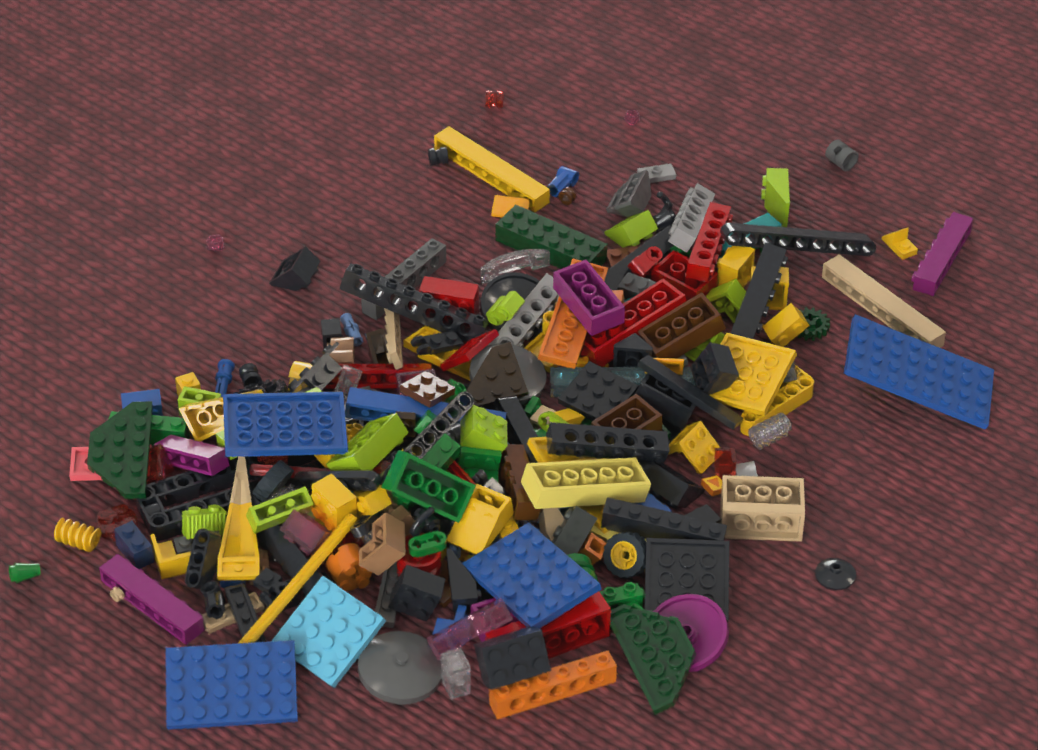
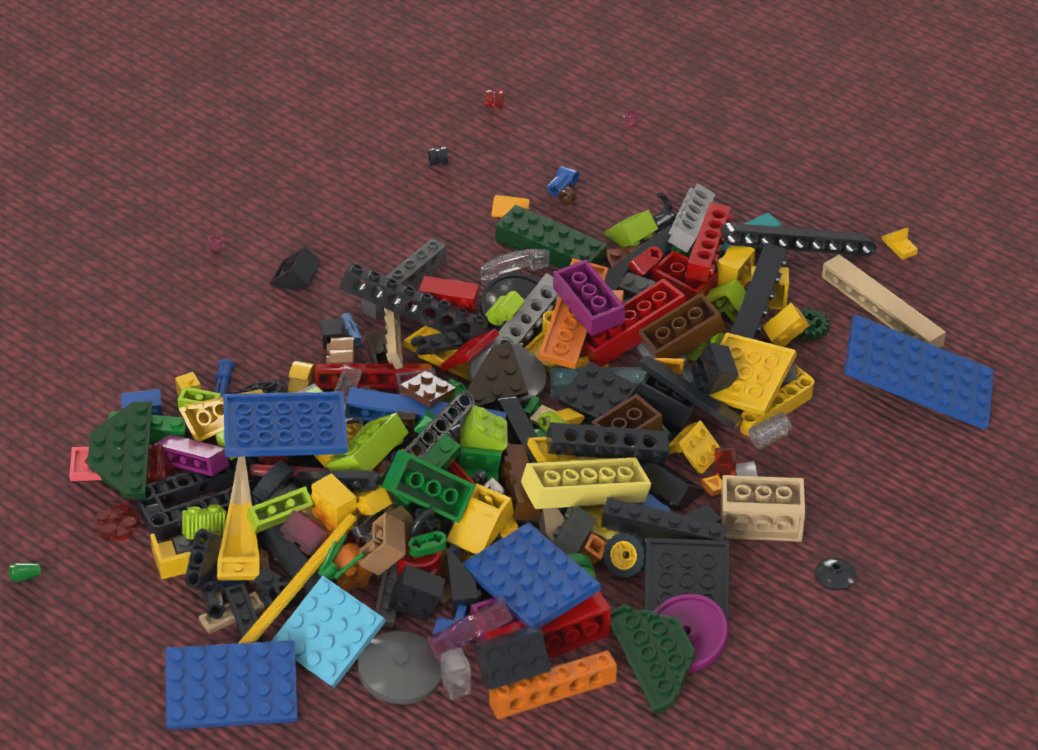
(77, 535): yellow piece -> none
(117, 594): tan piece -> none
(134, 545): dark blue brick -> none
(152, 599): magenta brick -> none
(249, 374): black wheel -> none
(320, 373): bracket -> none
(329, 569): none -> green plant
(492, 168): yellow brick -> none
(629, 594): green brick -> none
(630, 351): black slope -> none
(631, 196): dark grey wedge -> none
(660, 172): light grey plate -> none
(776, 194): lime slope -> none
(841, 155): dark grey wheel -> none
(942, 253): magenta brick -> none

